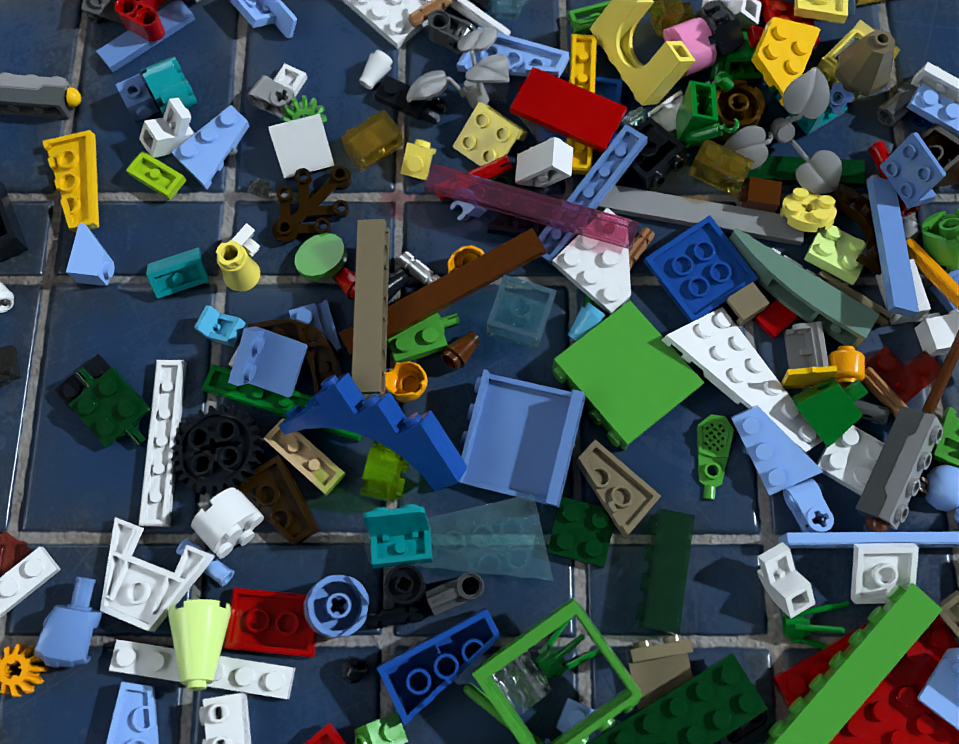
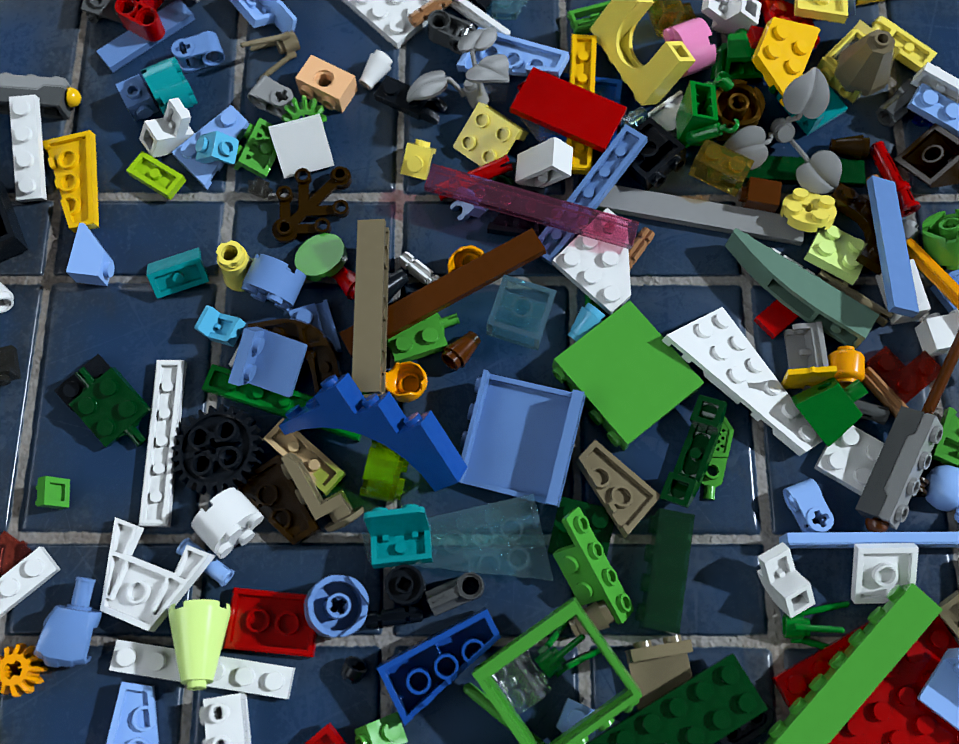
(27, 148): none -> white plate
(53, 492): none -> bright green tile
(201, 51): none -> medium blue piece
(216, 147): none -> medium azure bracket
(244, 237): white tile -> none
(258, 150): none -> bright green bracket
(273, 281): none -> medium blue brick
(285, 43): none -> dark tan plant
(291, 78): white tile -> none
(307, 493): none -> dark tan piece
(319, 73): none -> light nougat brick
(372, 140): clear yellow brick -> none
(589, 569): none -> bright green bracket
(599, 615): none -> dark tan cone
(696, 452): none -> dark green slope
(700, 269): blue plate -> none
(723, 25): black brick -> none
(747, 303): dark tan panel -> none
(773, 451): light blue wing -> none
(845, 97): medium blue plate -> none
(851, 147): none -> dark brown cone
(913, 52): none -> light yellow plate
(913, 171): medium blue bracket -> none

